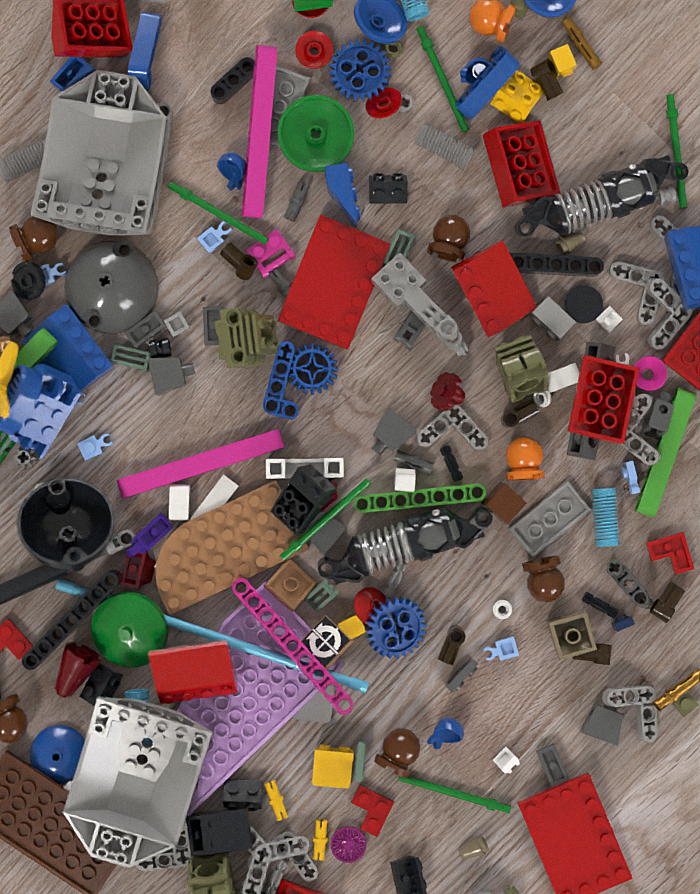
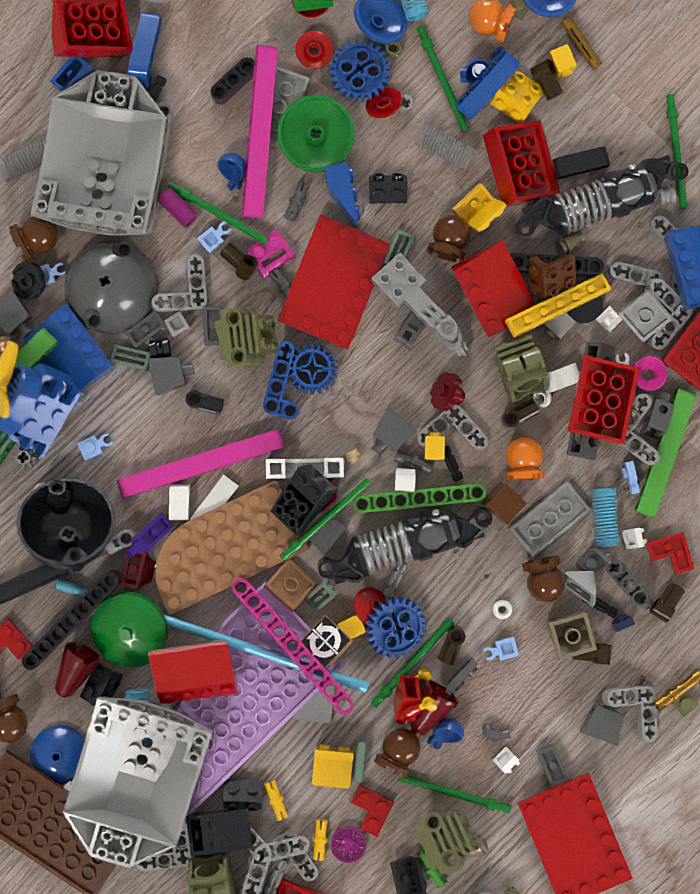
(156, 89): none -> black axle
(177, 207): none -> magenta pin
(188, 297): none -> light grey beam
(207, 403): none -> black piece
(352, 456): none -> tan plate
(387, 689): none -> green bar
(408, 697): none -> red torso
(434, 446): none -> yellow brick
(438, 879): none -> bright green pin
(444, 705): none -> dark red cone
(446, 840): none -> olive piece
(479, 208): none -> yellow bracket
(494, 735): none -> dark grey arm
(552, 278): none -> reddish brown bracket
(558, 305): none -> yellow tile
(581, 162): none -> black beam
(582, 584): none -> light grey slope
(594, 560): none -> dark grey bracket
(633, 538): none -> white tile
(645, 315): none -> light grey plate

